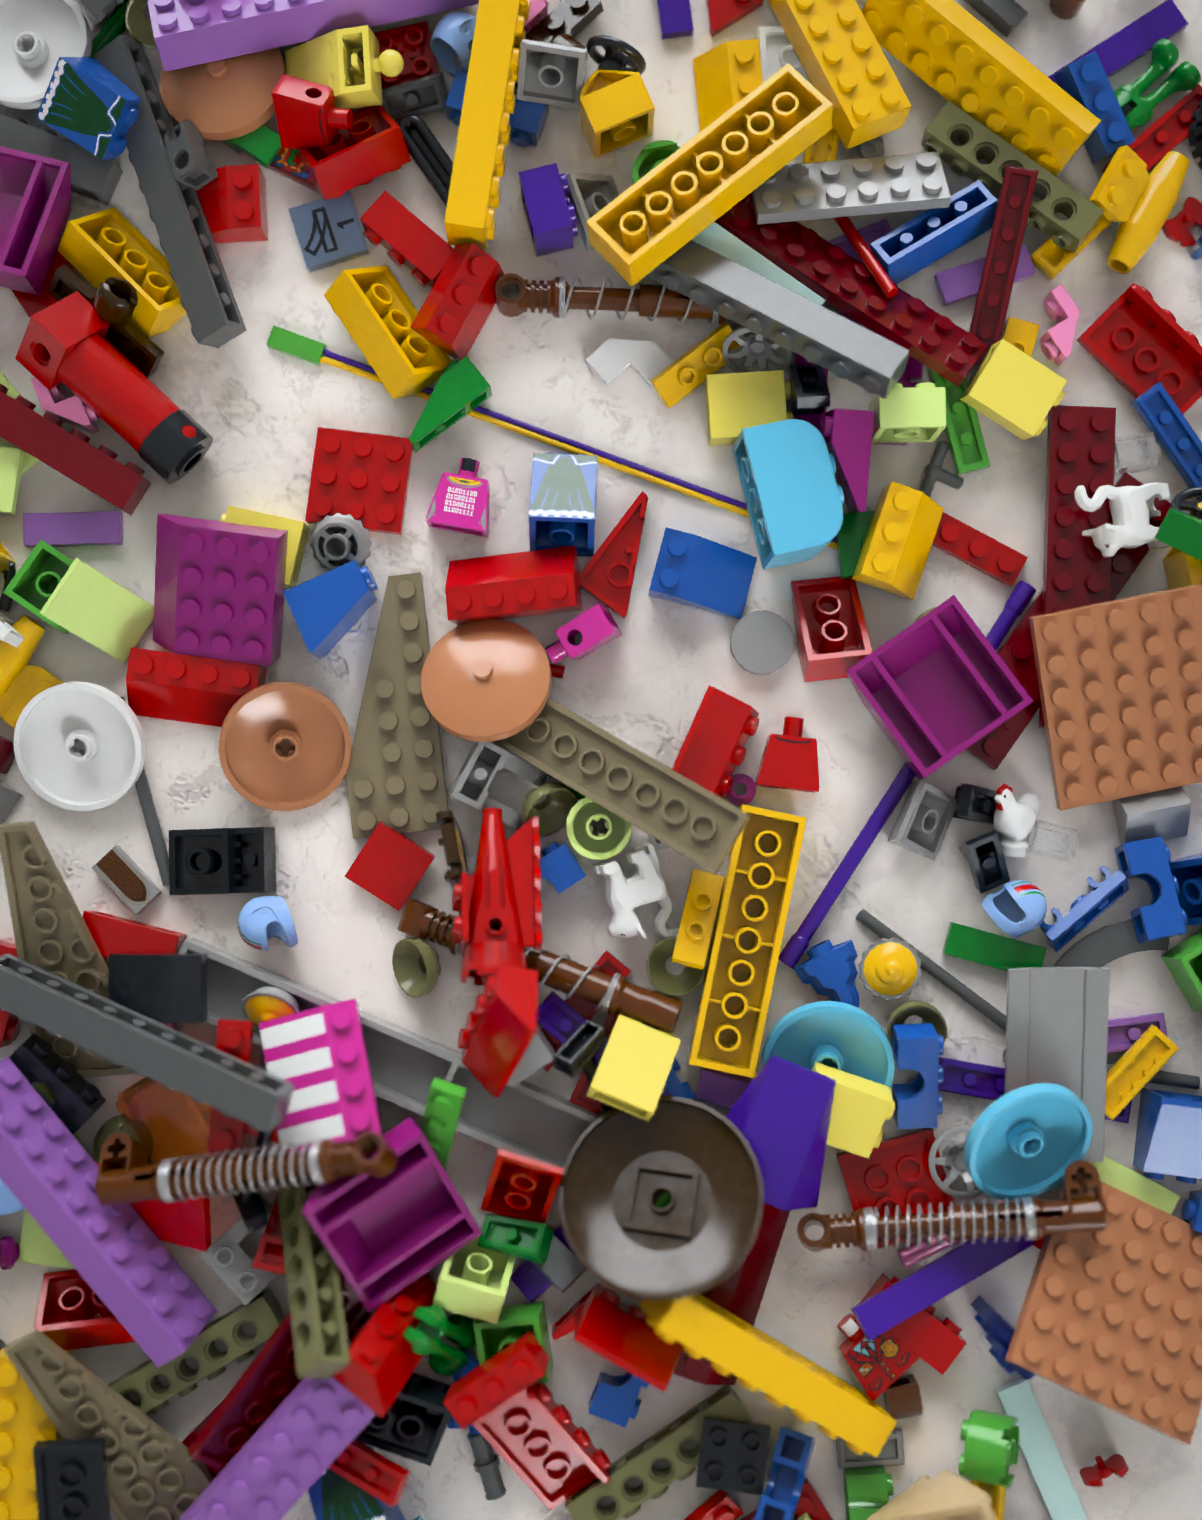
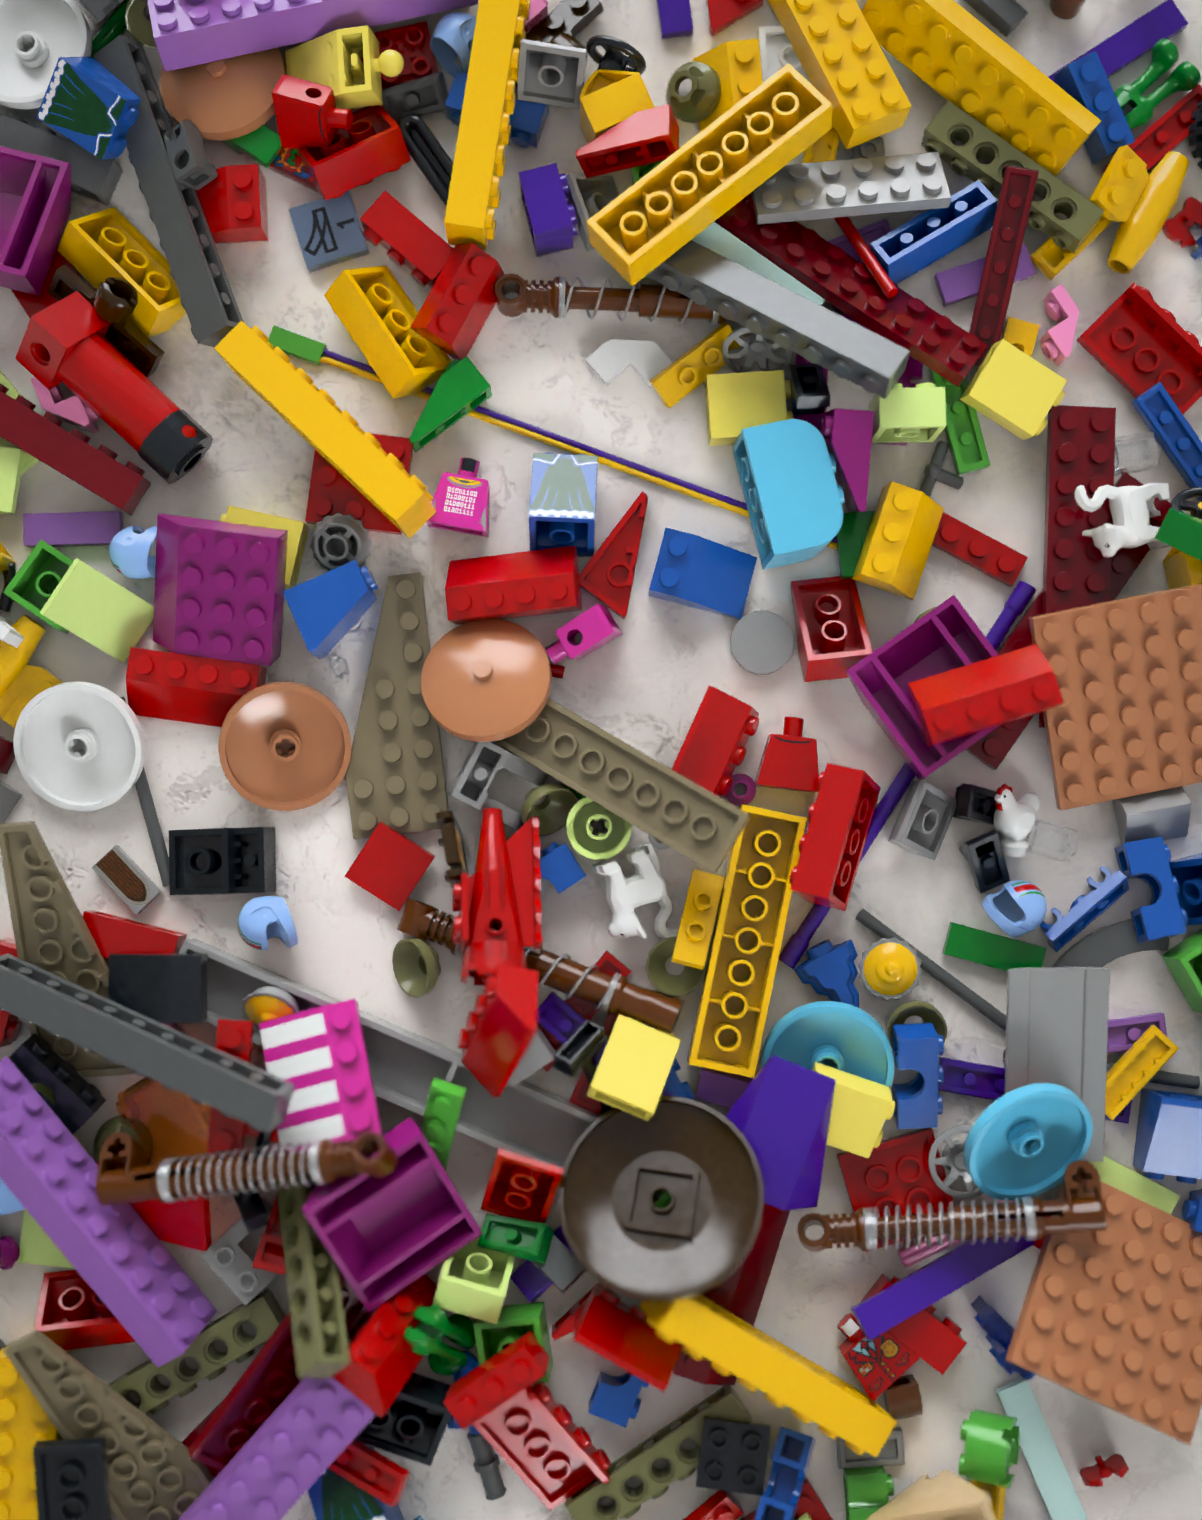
(131, 550): none -> light blue helmet
(326, 428): none -> yellow brick
(636, 141): none -> red slope
(702, 97): none -> olive piece
(835, 836): none -> red brick
(985, 694): none -> red slope

